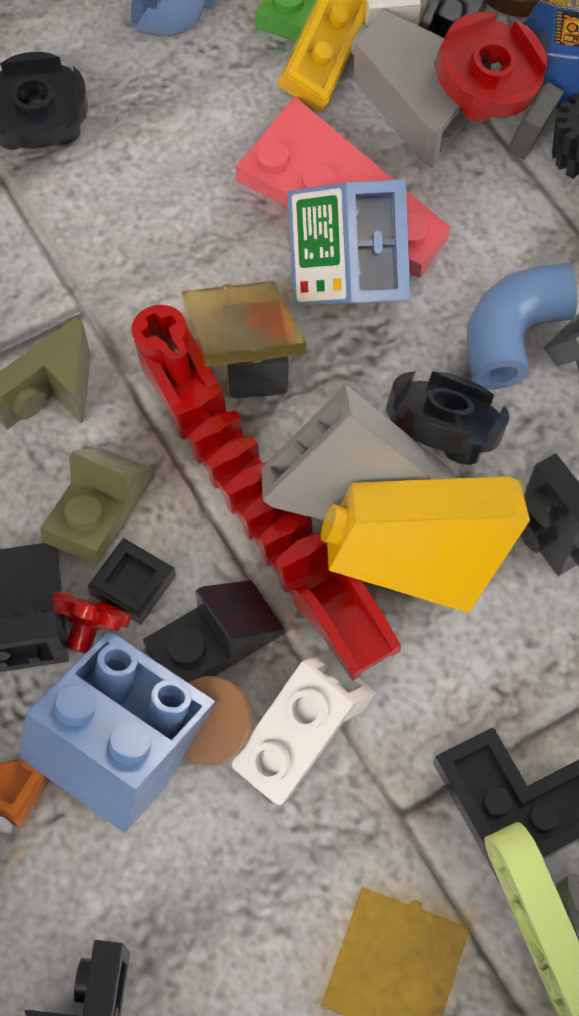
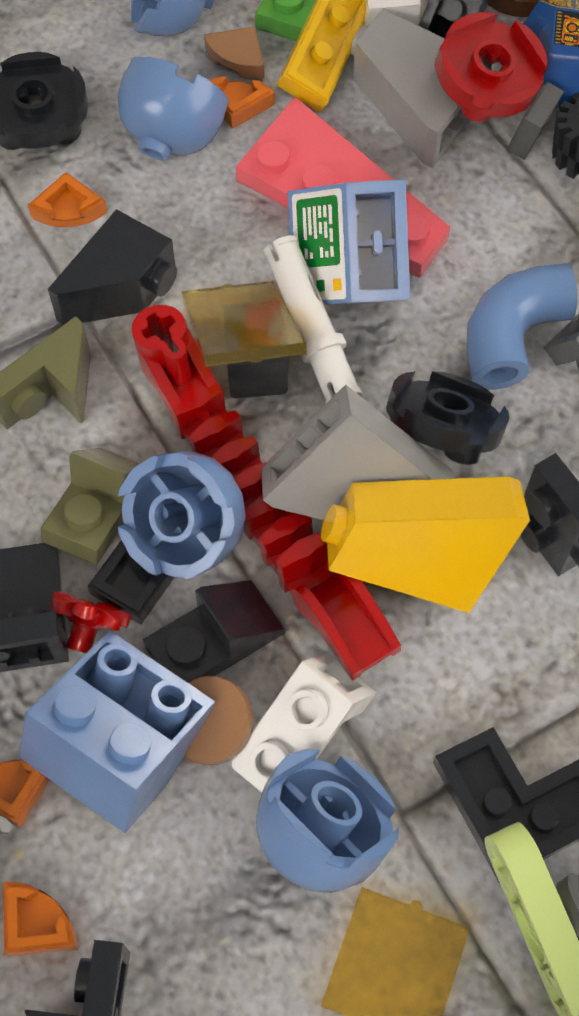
(34, 922): none -> orange tile
(67, 204): none -> orange tile
(115, 272): none -> black slope
(167, 110): none -> medium blue cylinder
(181, 514): none -> medium blue cylinder
(237, 51): none -> medium nougat tile
(244, 99): none -> orange tile
(304, 303): none -> white pin
(324, 822): none -> medium blue cylinder

